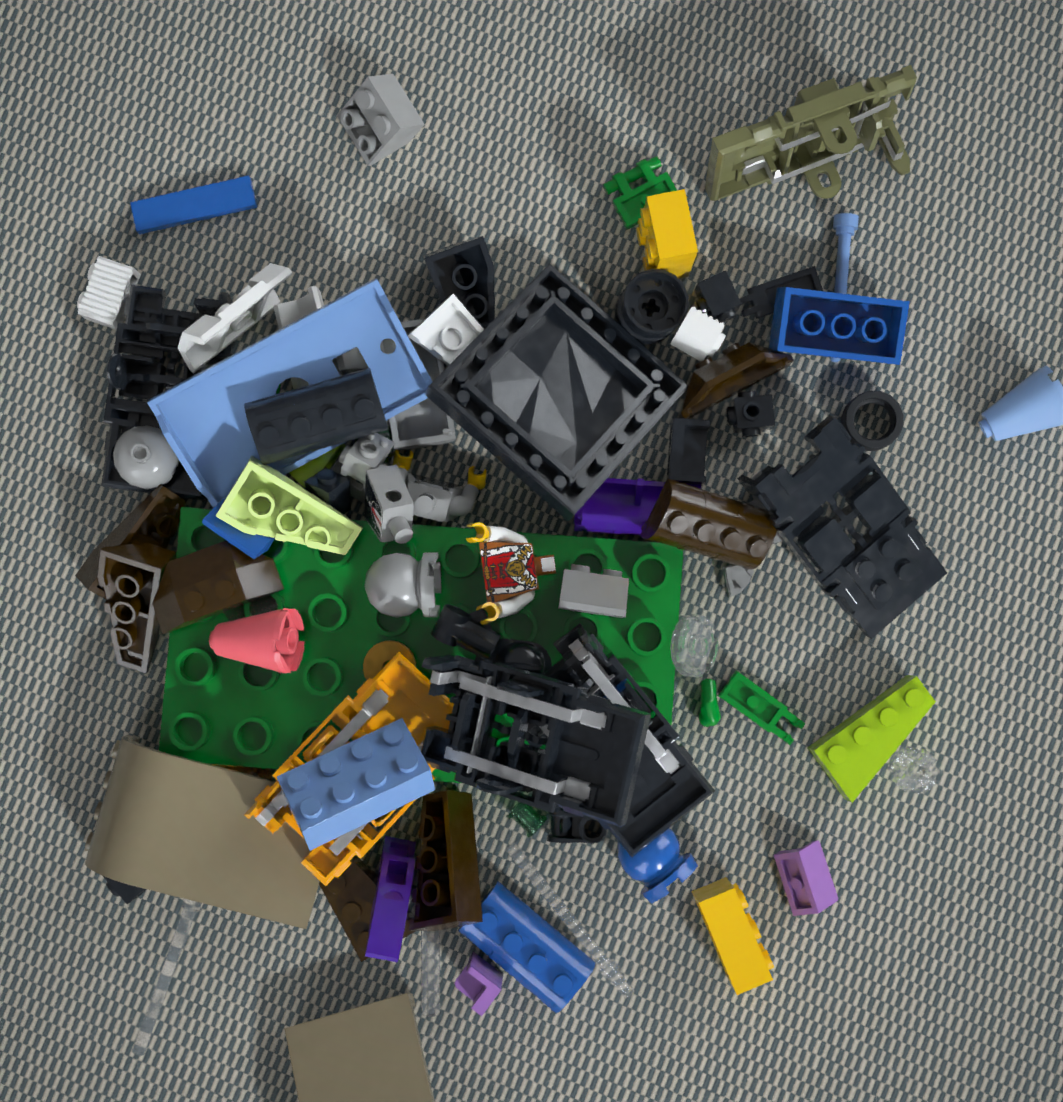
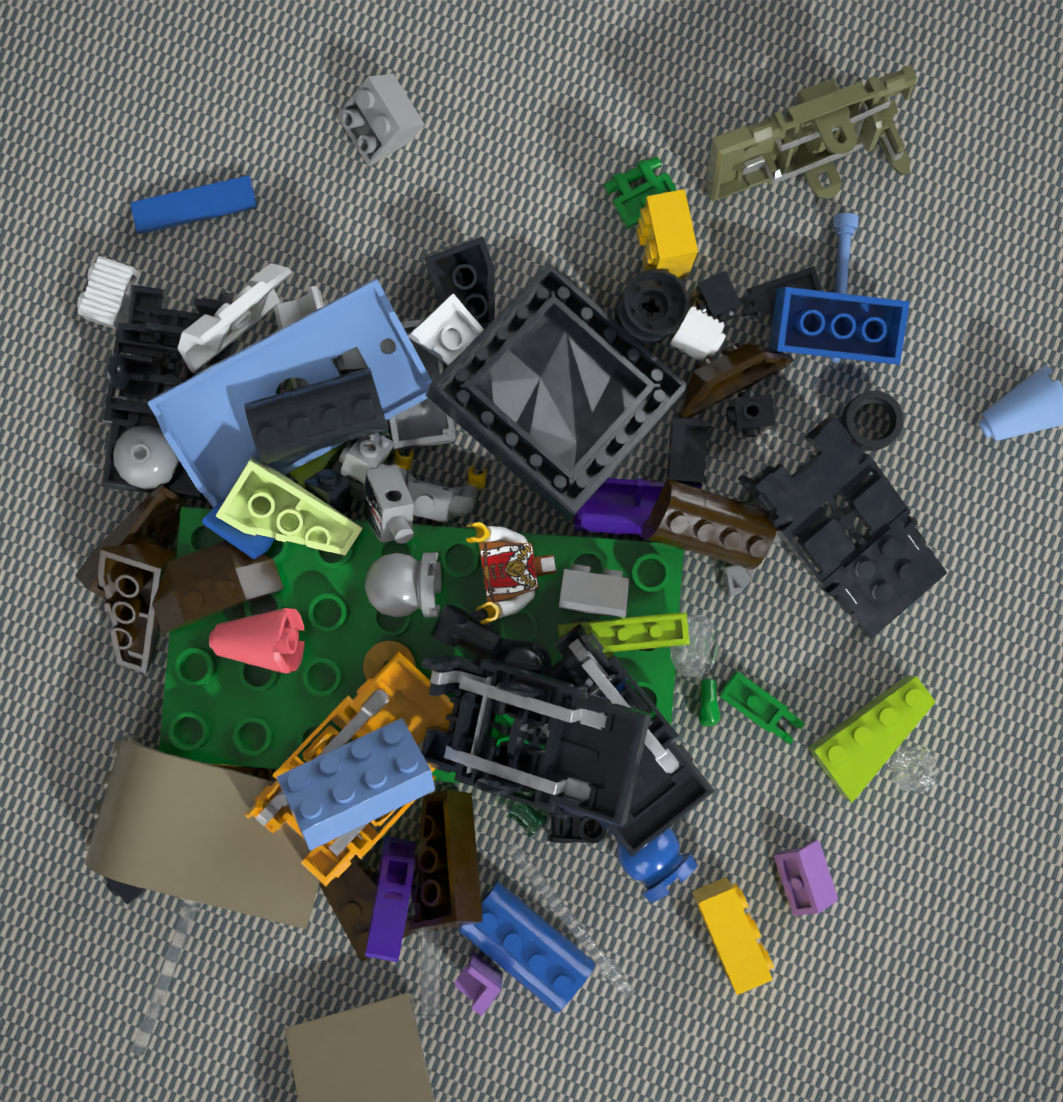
(636, 632): none -> lime tile

